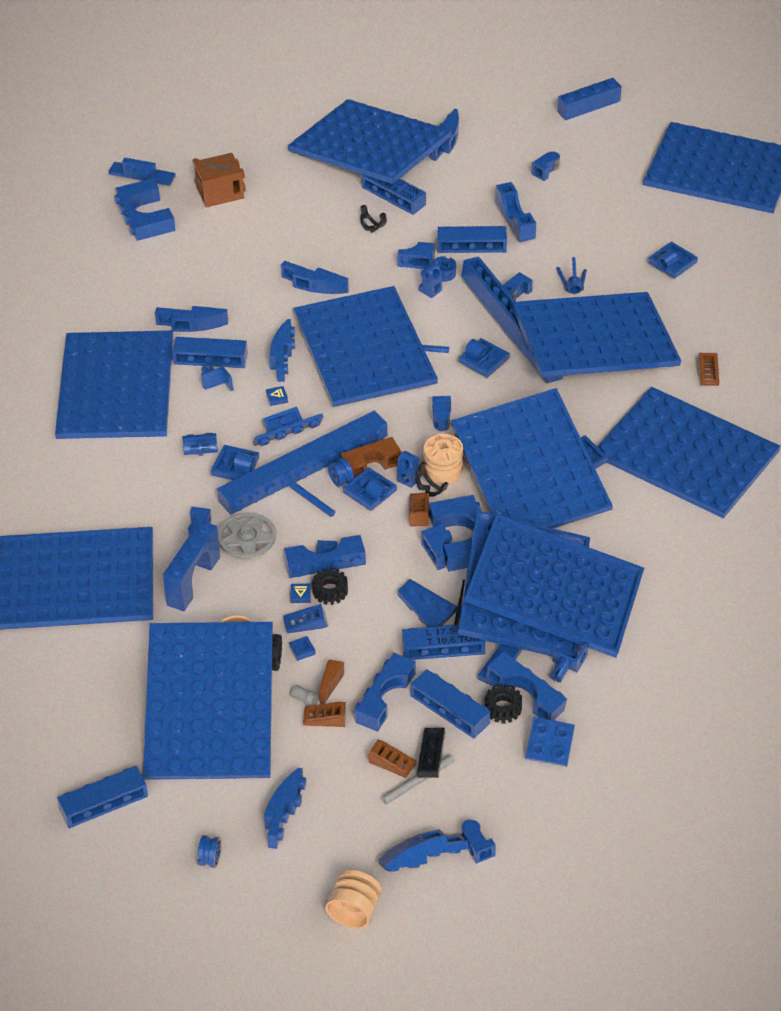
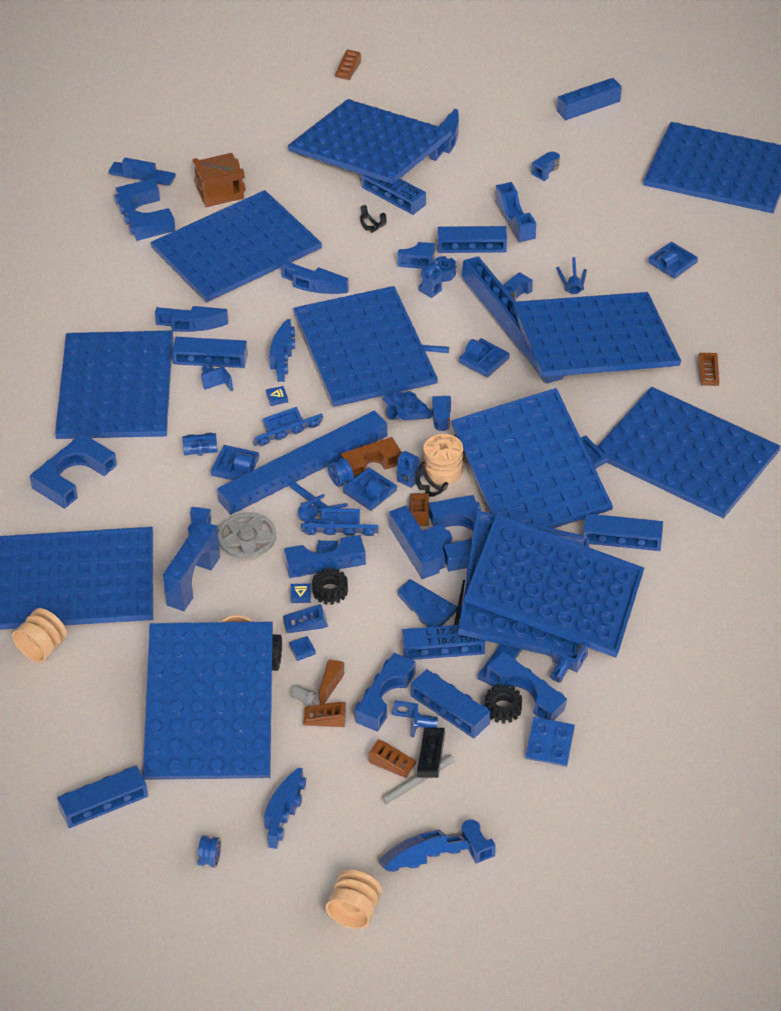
(39, 635): none -> light nougat wheel
(80, 451): none -> blue arch
(235, 245): none -> blue plate
(308, 512): none -> blue plant
(345, 521): none -> blue bracket
(349, 63): none -> dark orange slope
(405, 406): none -> blue plate
(414, 542): none -> blue brick
(417, 719): none -> blue bracket
(623, 532): none -> blue brick

